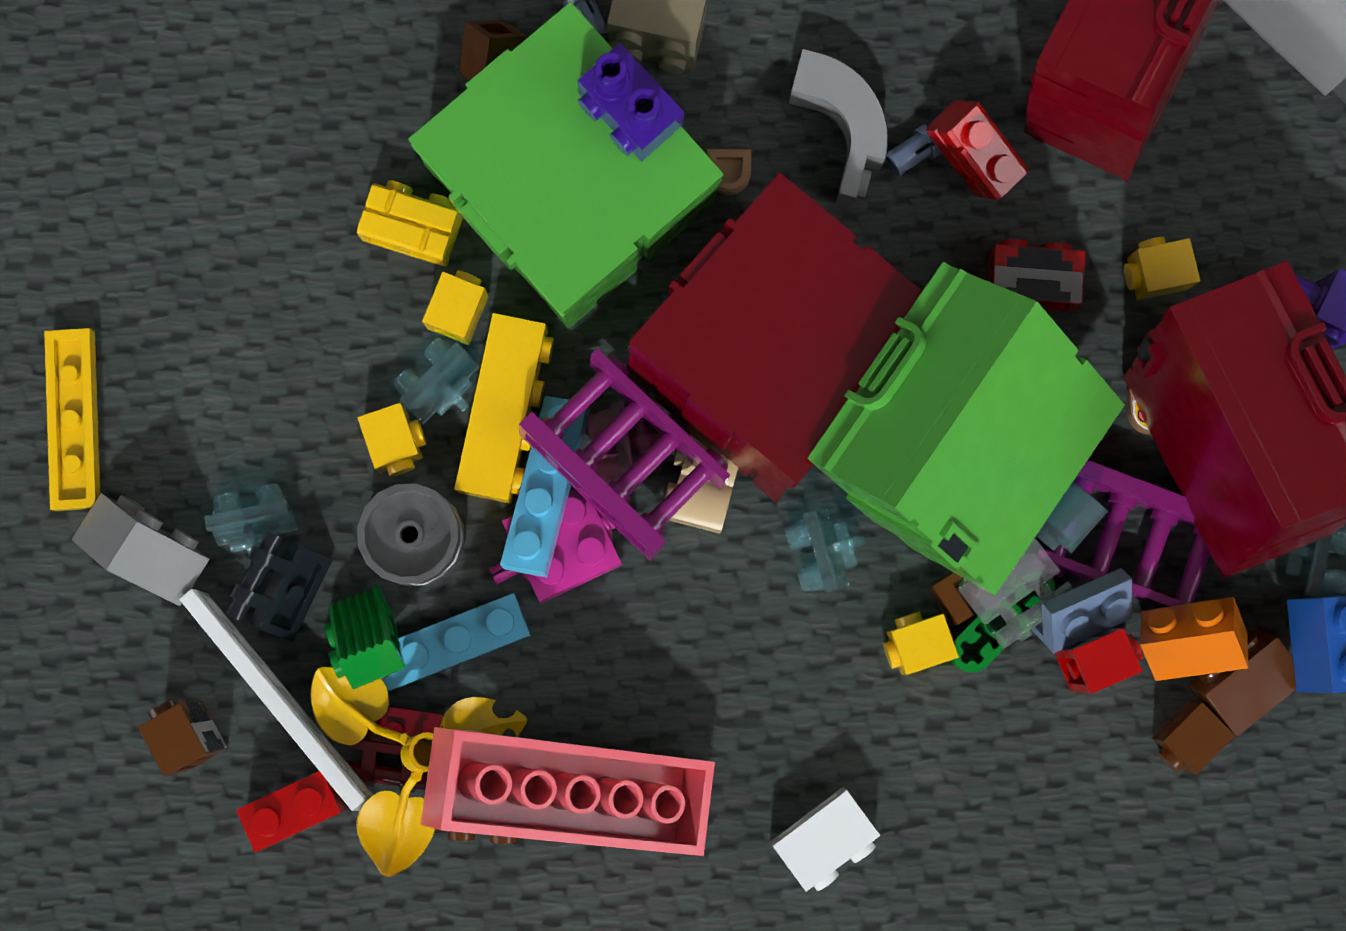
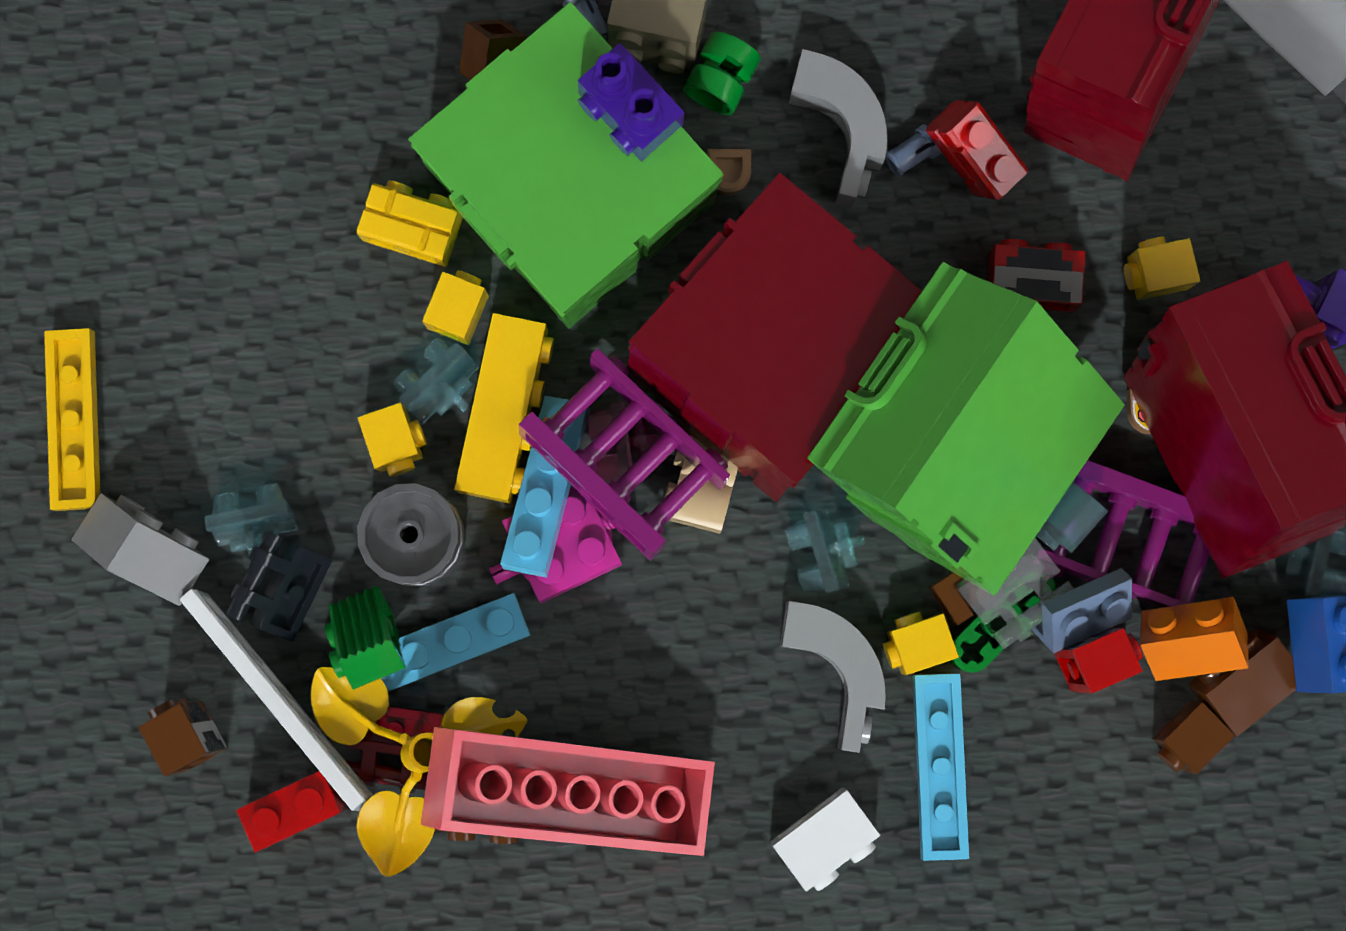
(724, 67): none -> green wheel
(849, 652): none -> light grey arch
(940, 767): none -> medium azure plate

